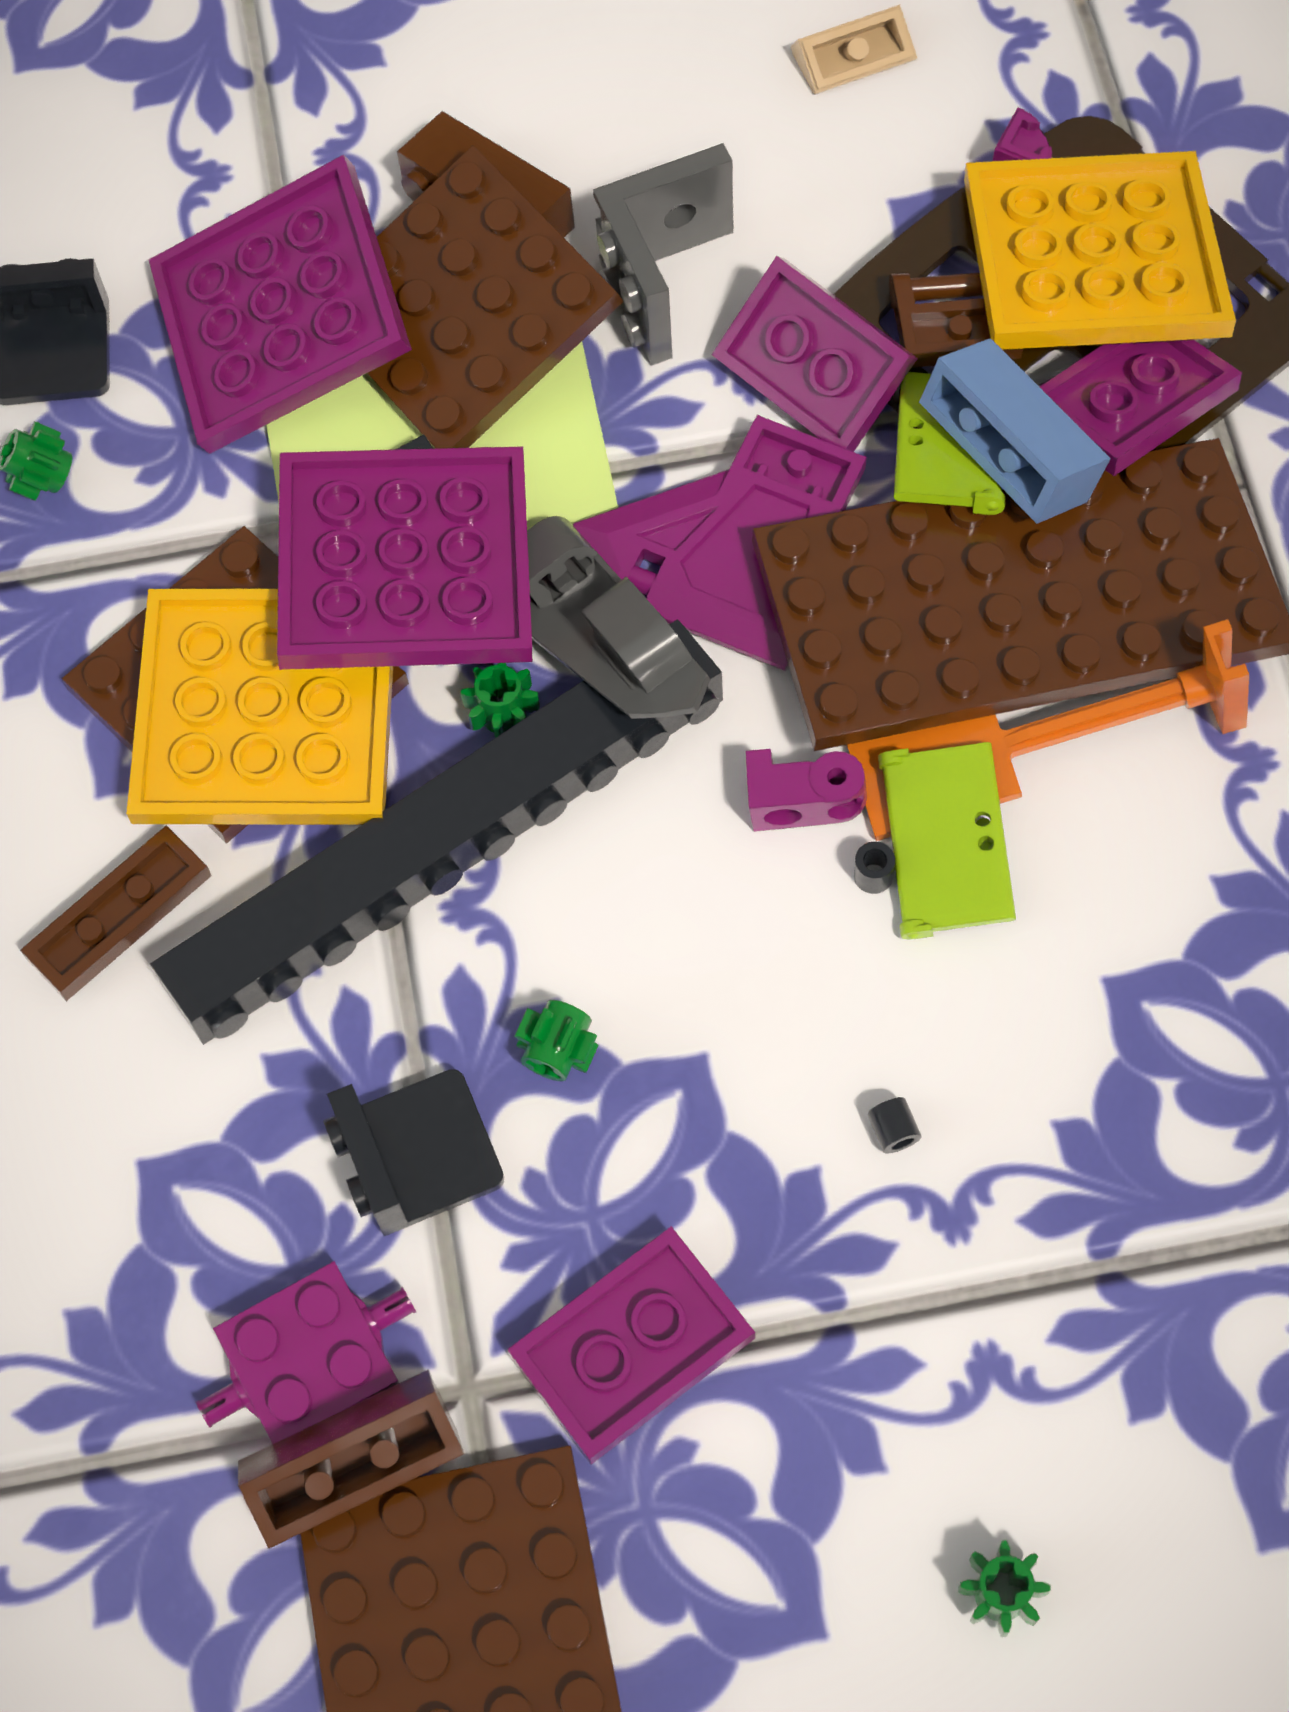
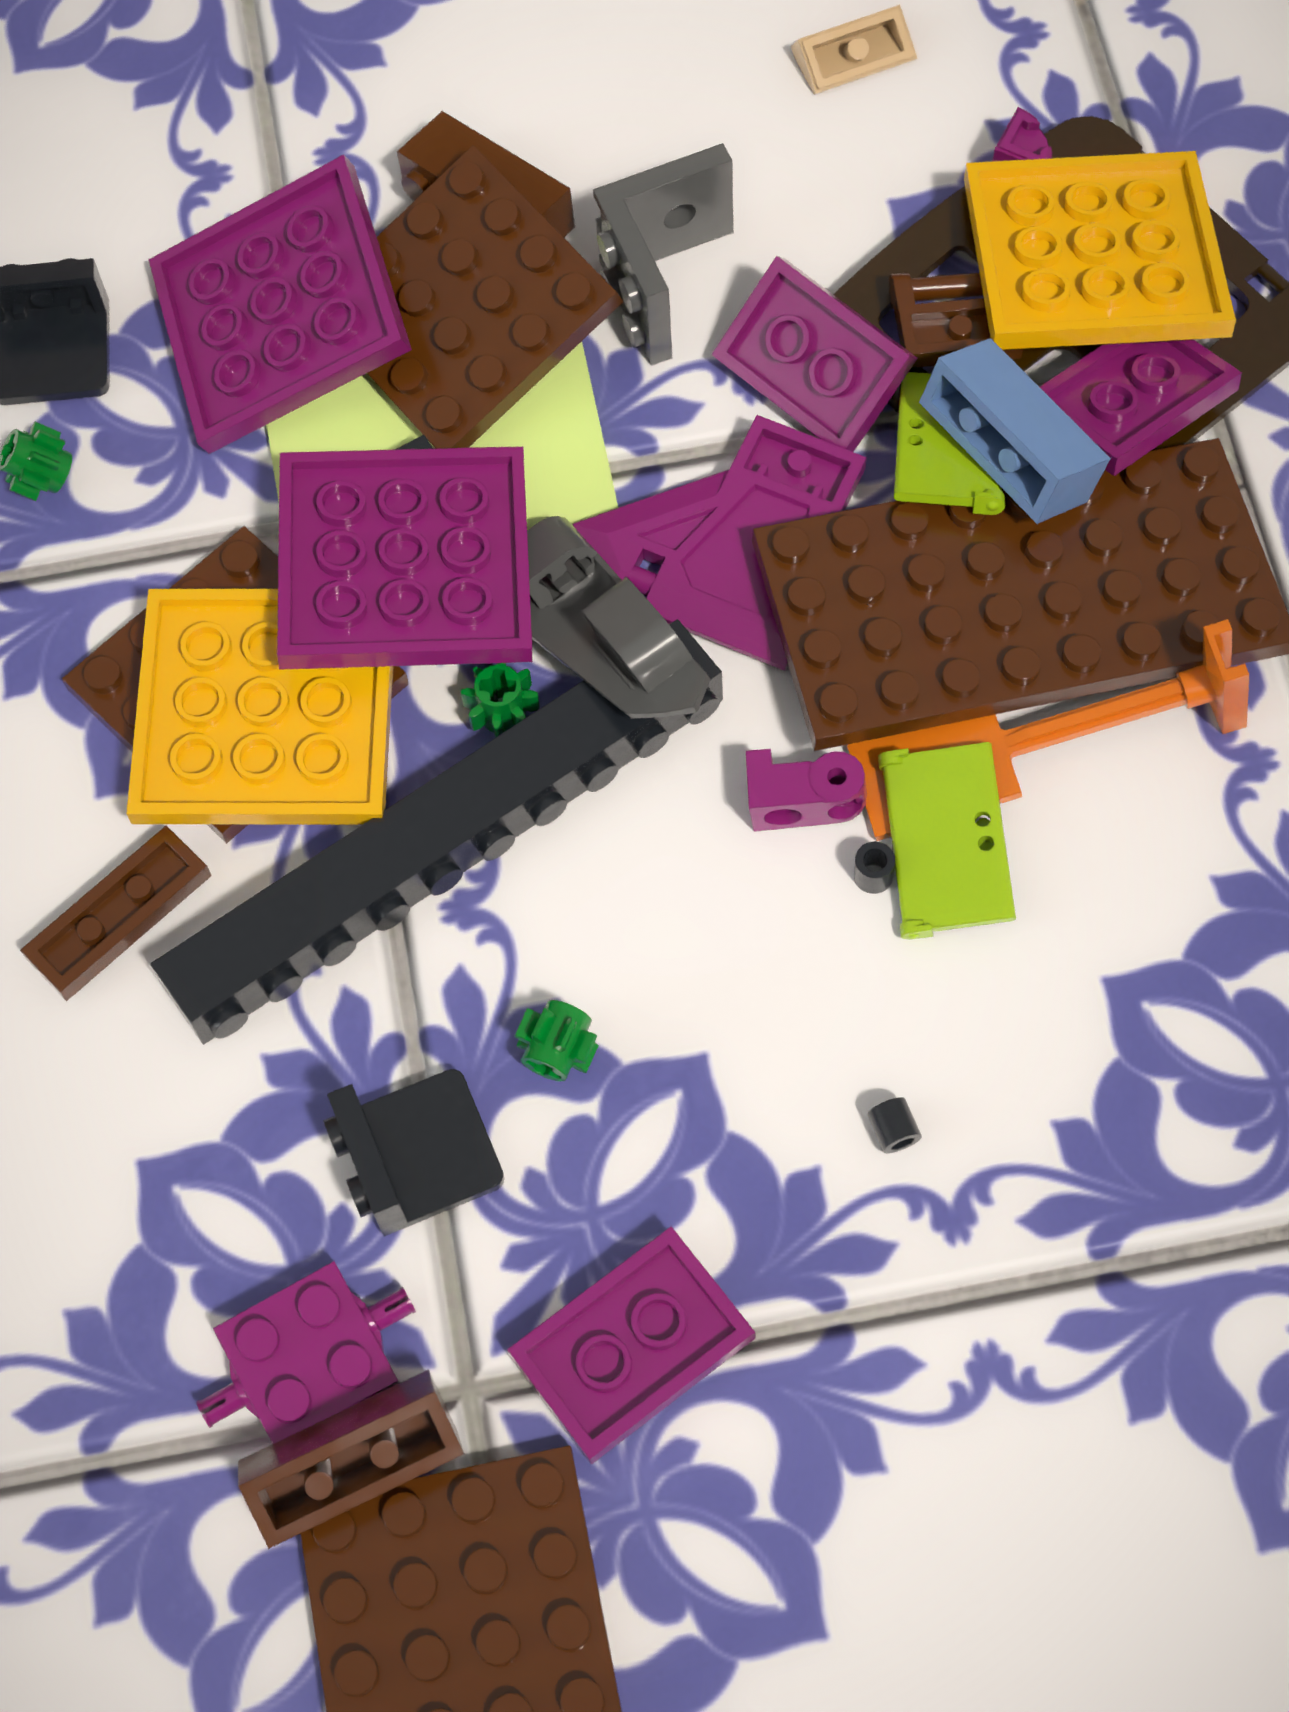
(1018, 1576): green gear -> none

